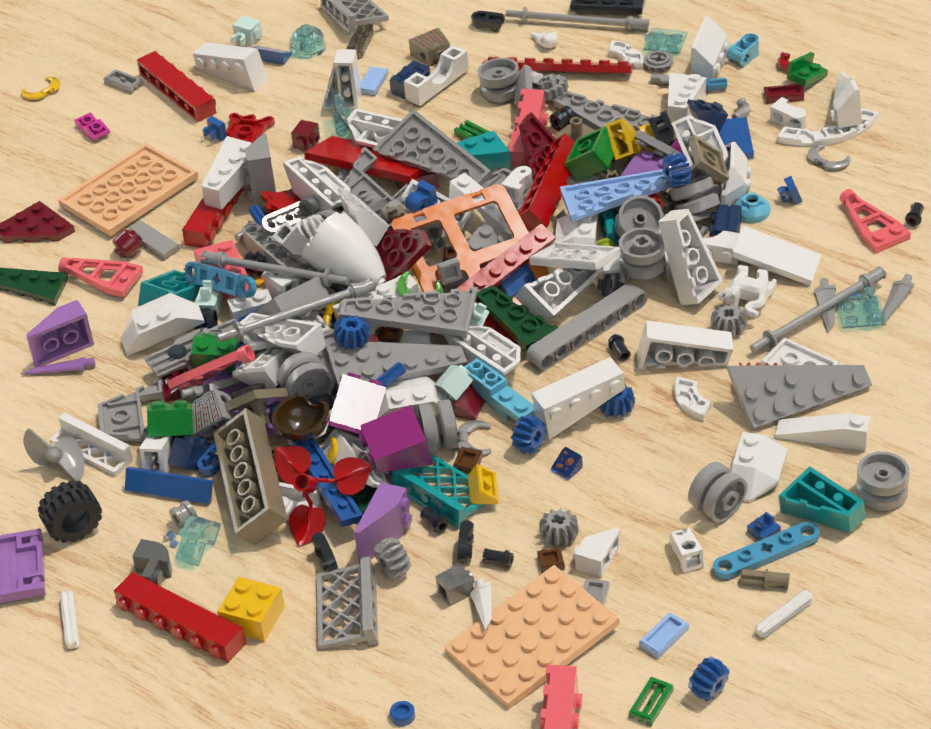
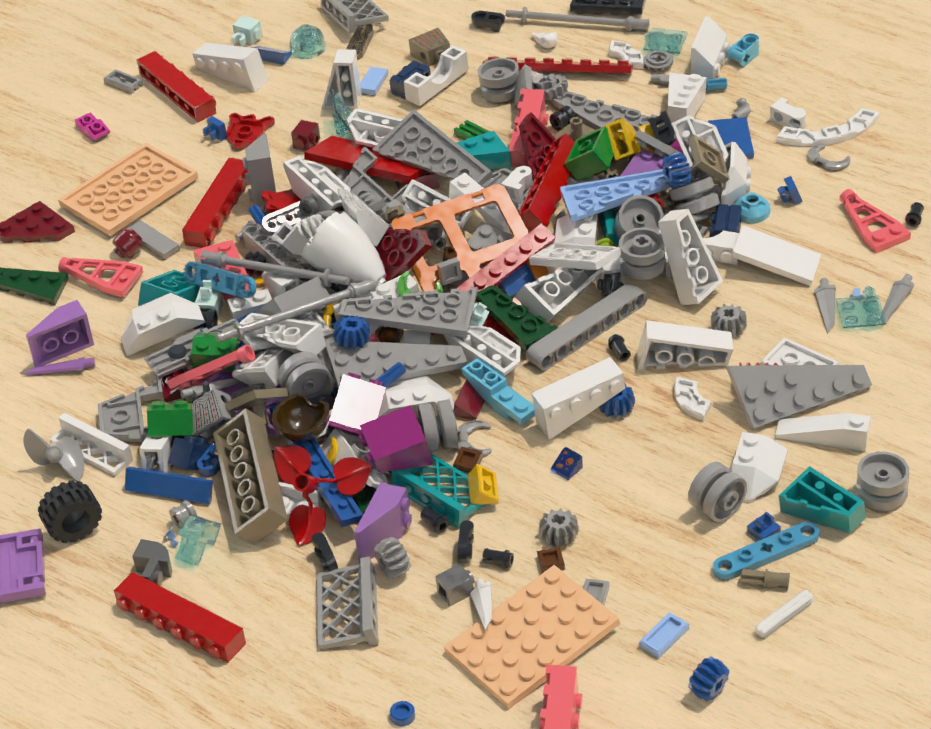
(54, 86): yellow piece -> none
(69, 619): white axle -> none
(226, 173): white wedge -> none
(253, 607): yellow brick -> none
(422, 198): blue leg -> none
(454, 381): light aqua brick -> none
(528, 434): blue gear -> none
(597, 552): white slope -> none
(643, 716): green tile -> none
(687, 549): white leg -> none
(708, 112): dark blue slope -> none
(748, 289): white animal -> none
(770, 338): light grey bar -> none
(783, 60): red arm -> none
(789, 92): dark red tile -> none
(804, 71): green bracket -> none
(846, 102): white wedge -> none

